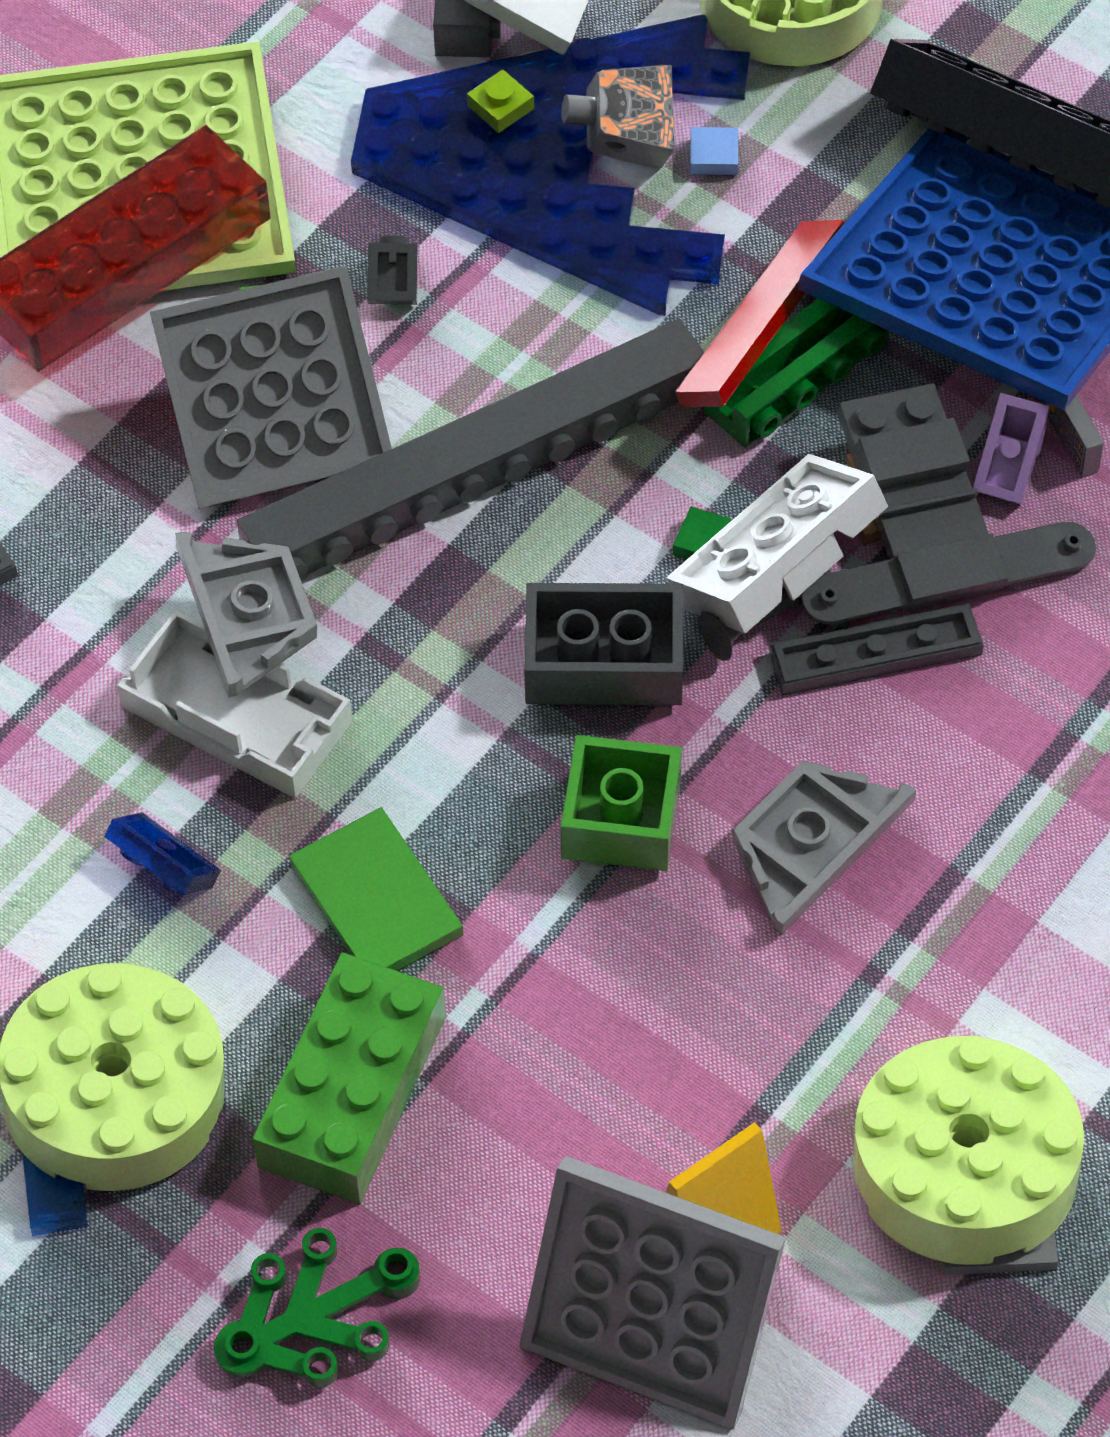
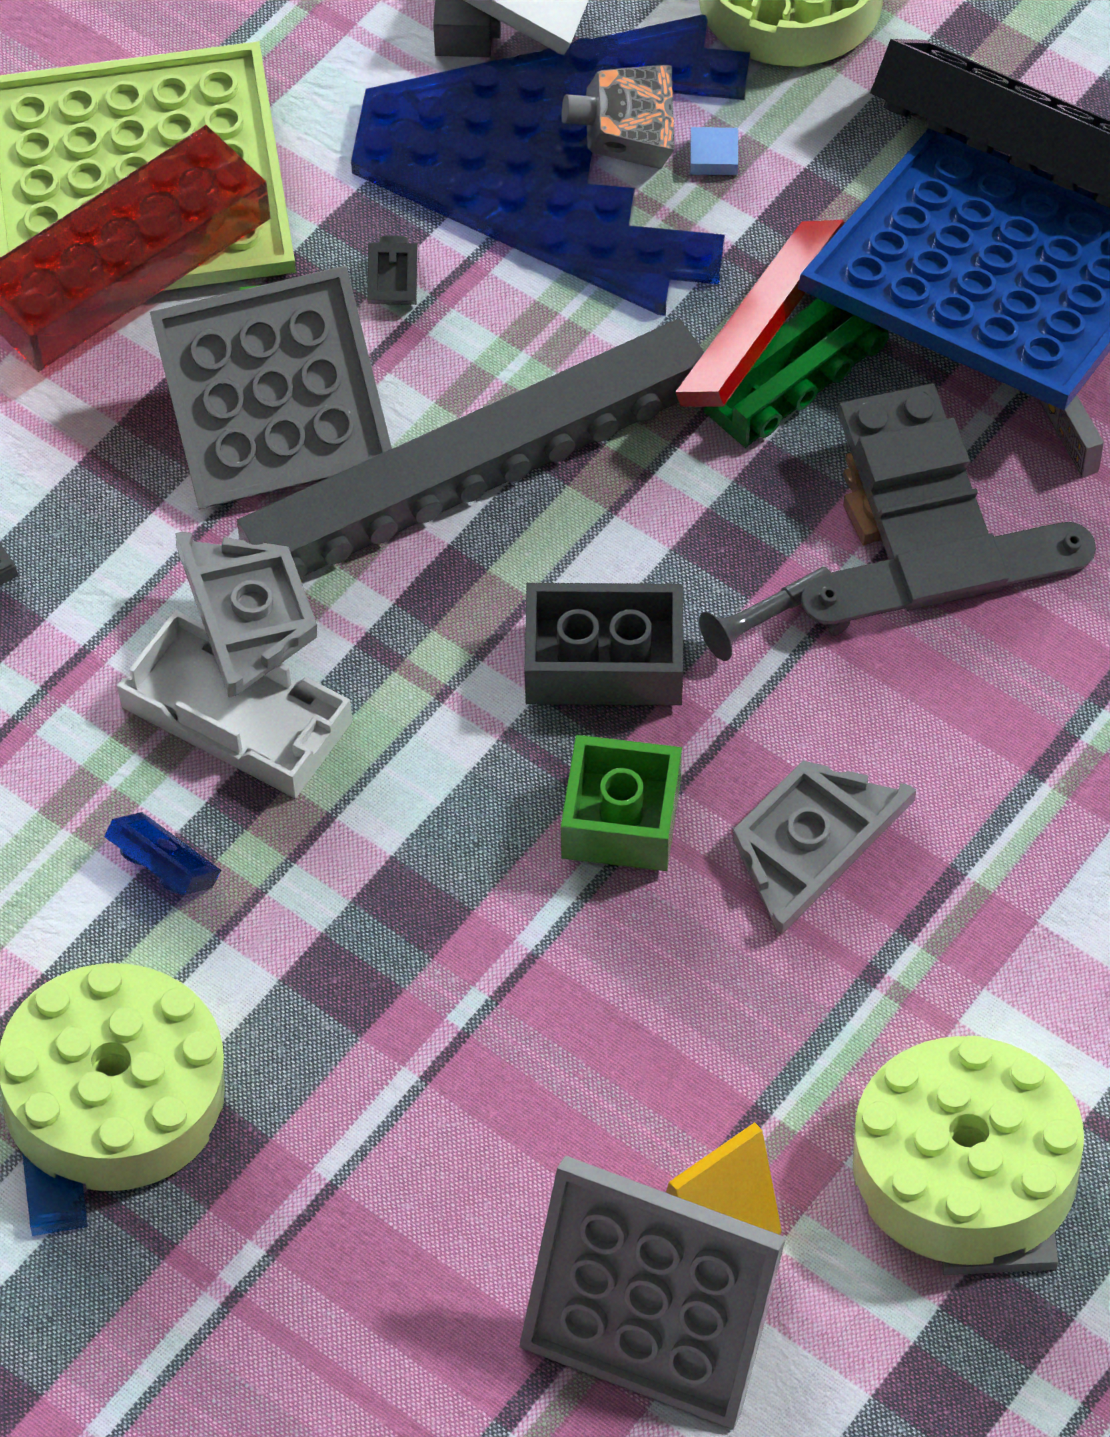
(310, 1315): green plant -> none
(350, 1078): bright green brick -> none
(376, 893): bright green tile -> none
(500, 101): lime plate -> none
(696, 531): green tile -> none
(779, 541): white piece -> none
(875, 649): dark grey tile -> none
(1011, 448): lavender slope -> none

